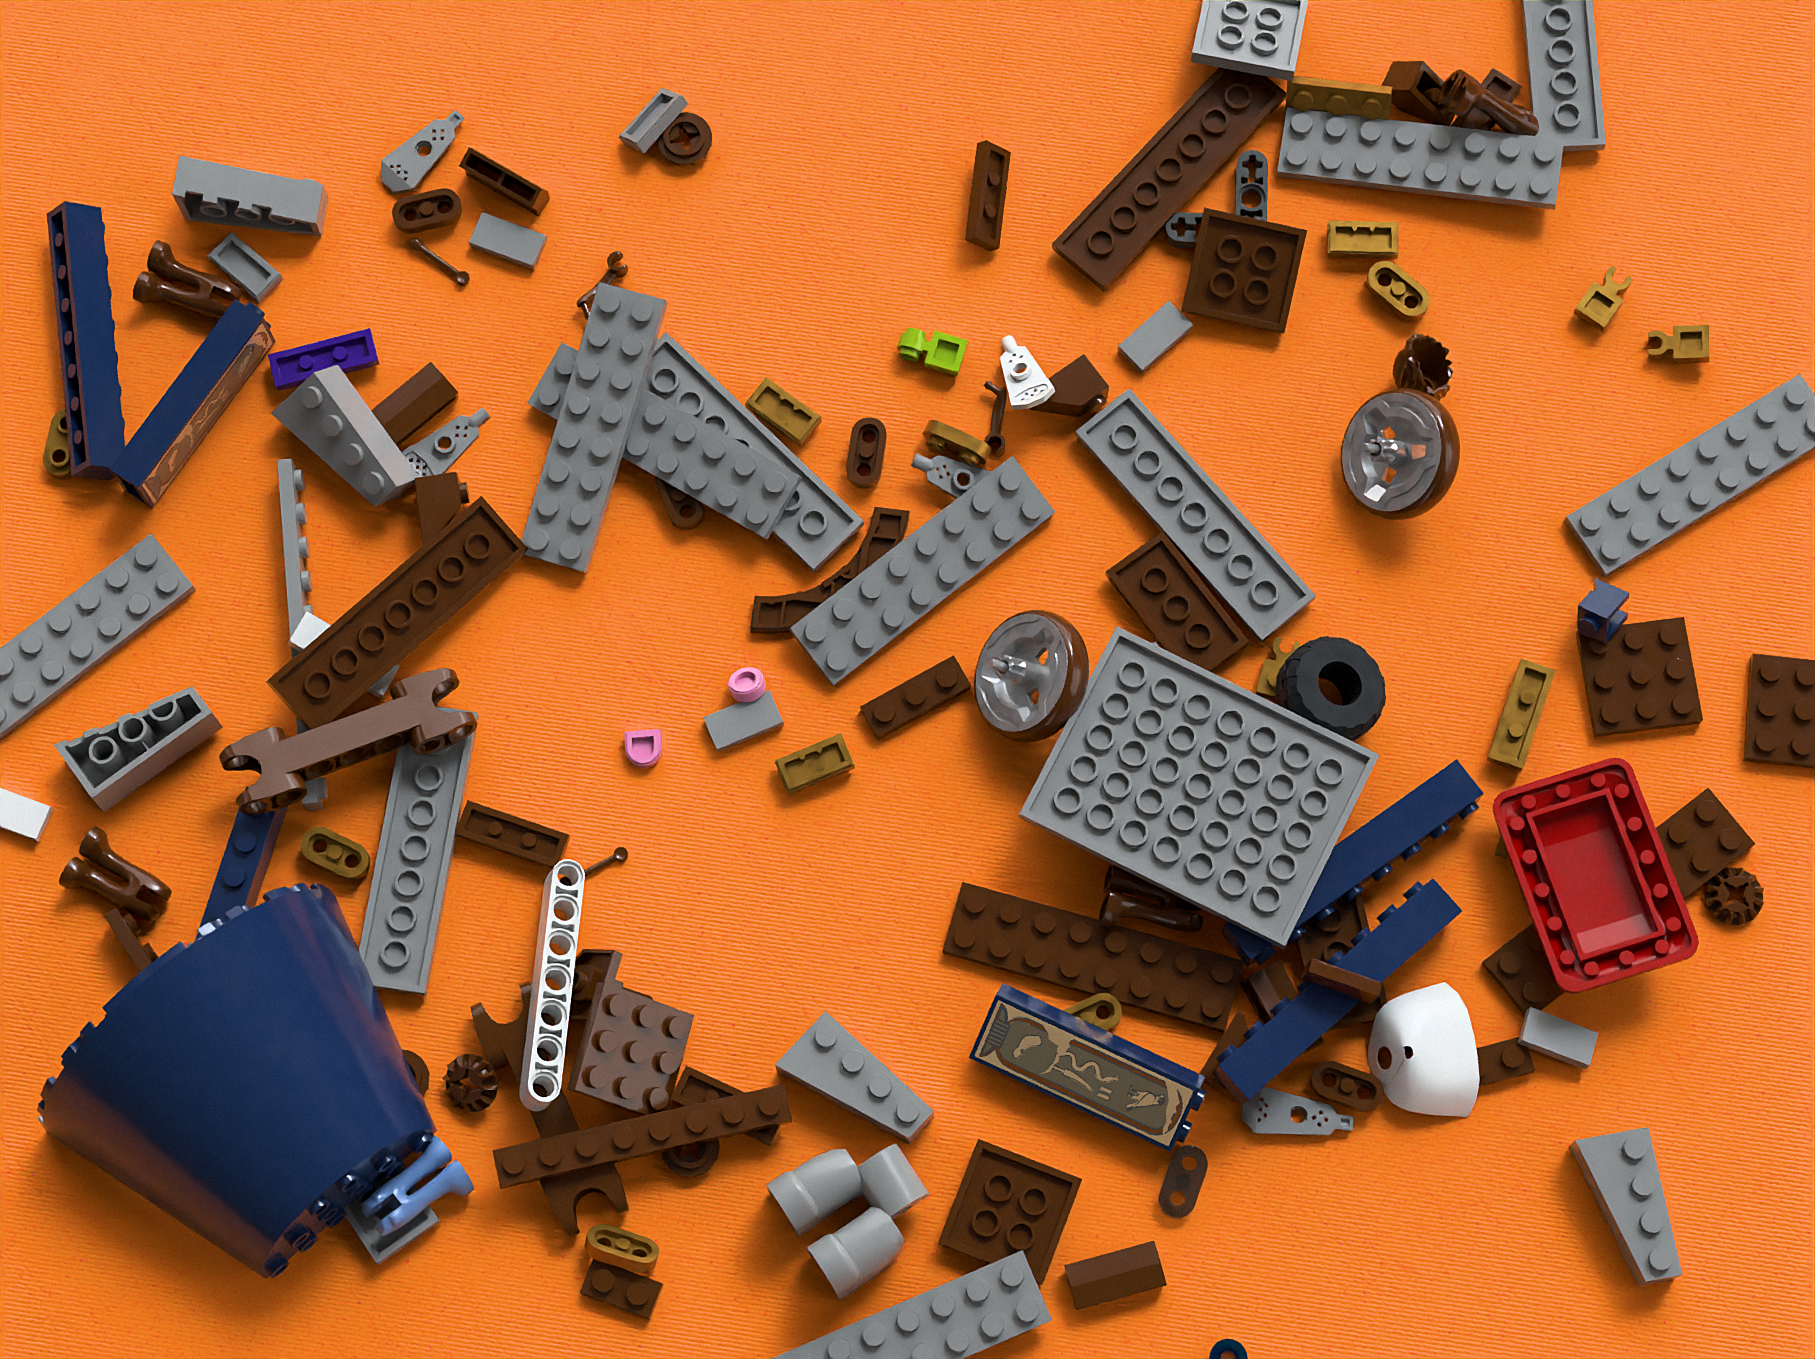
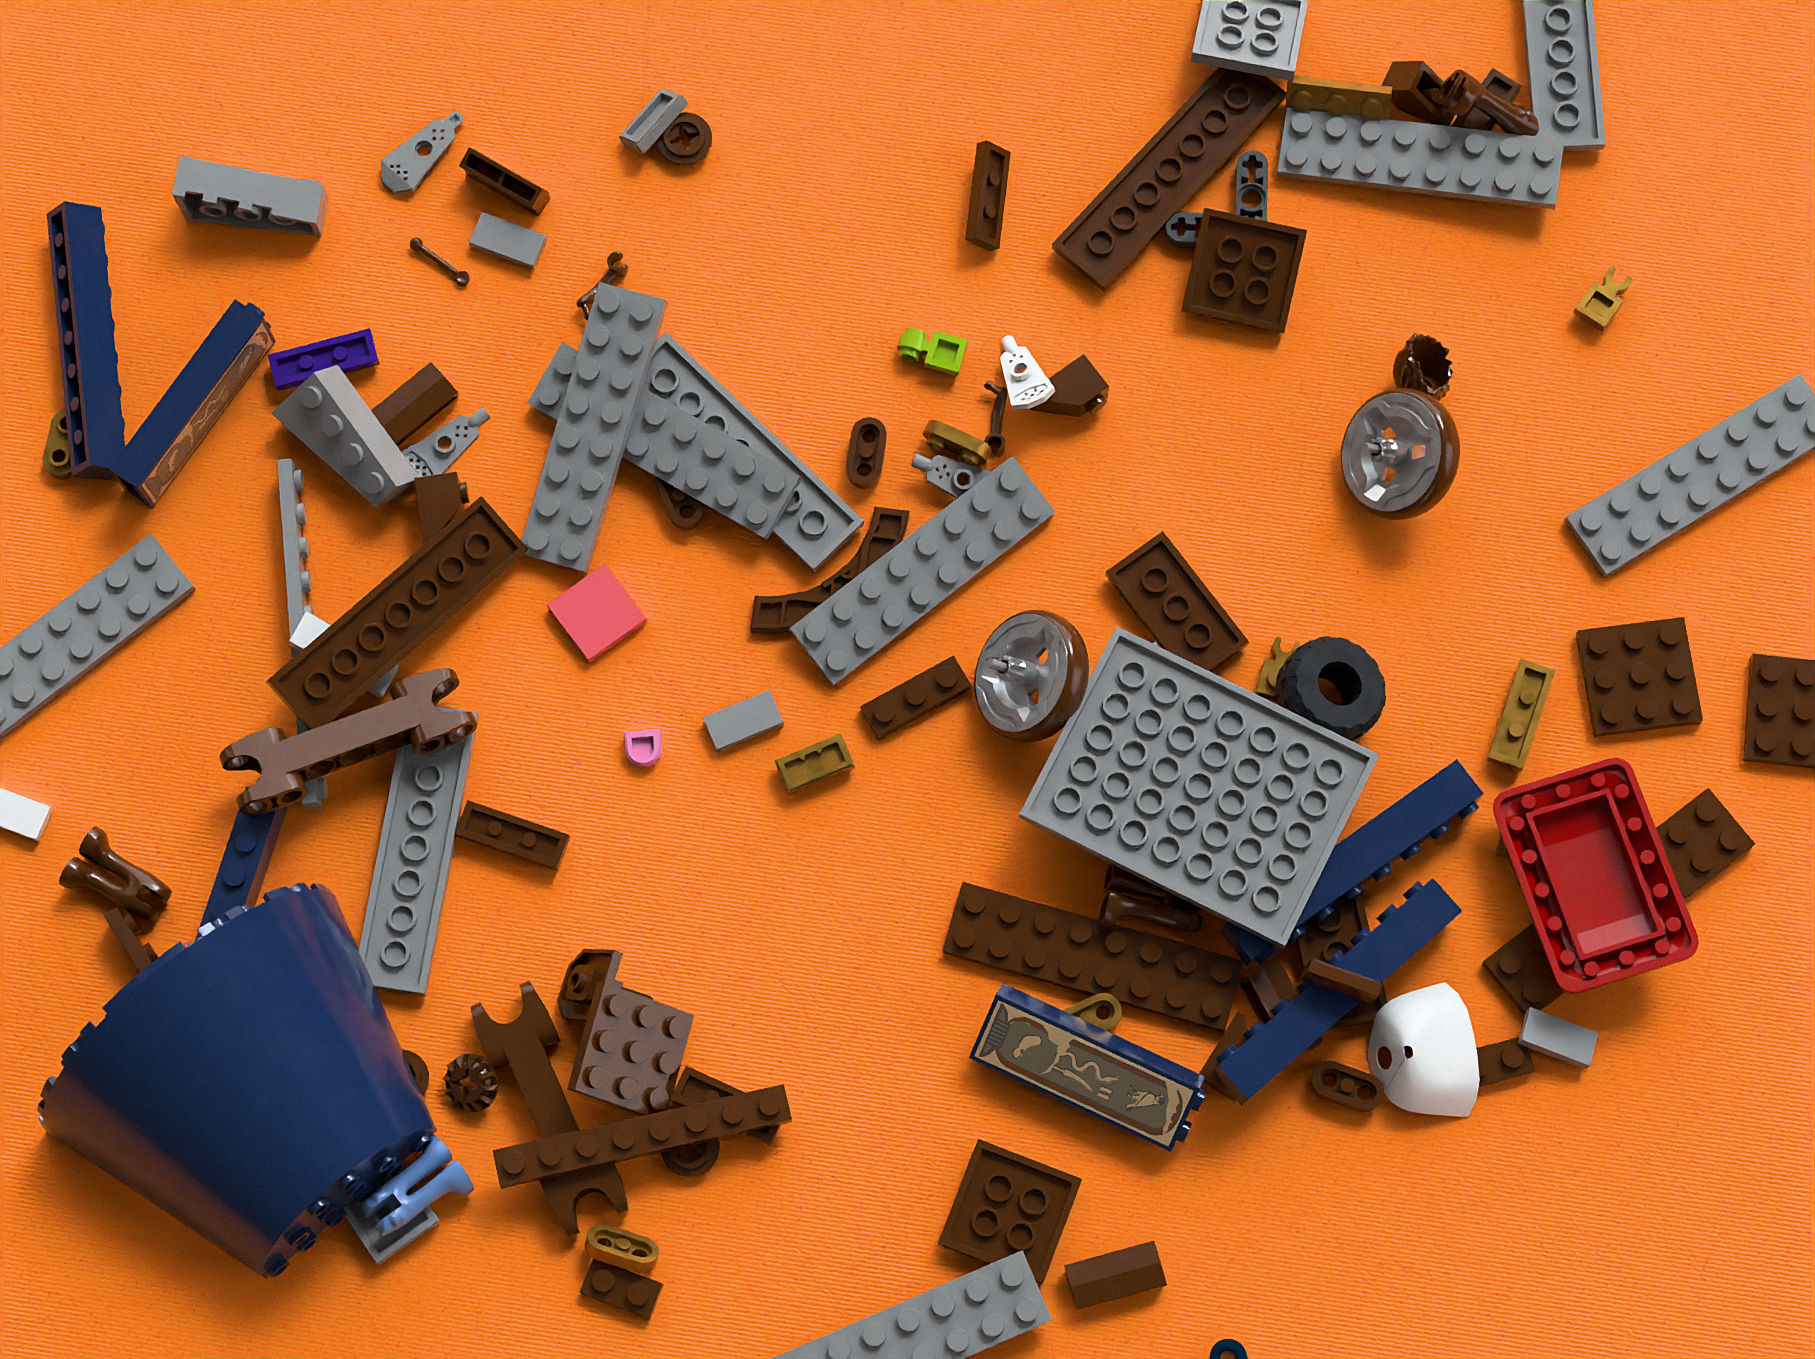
(138, 746): light grey wedge -> none
(163, 264): reddish brown piece -> none
(245, 267): light grey tile -> none
(337, 853): pearl gold plate -> none
(427, 207): reddish brown plate -> none
(542, 997): white beam -> none
(597, 613): none -> coral tile
(620, 855): reddish brown hinge -> none
(747, 684): bright pink tile -> none
(783, 412): pearl gold plate -> none
(847, 1073): light grey wedge -> none
(870, 1240): light grey piece -> none
(1155, 337): light grey tile -> none
(1182, 1181): clear smoke plate -> none
(1195, 515): light grey plate -> none
(1279, 1110): light grey piece -> none
(1362, 239): pearl gold plate -> none
(1401, 289): pearl gold plate -> none
(1600, 612): dark blue window -> none
(1632, 1201): light grey wedge -> none
(1686, 344): pearl gold plate -> none
(1717, 894): reddish brown gear -> none

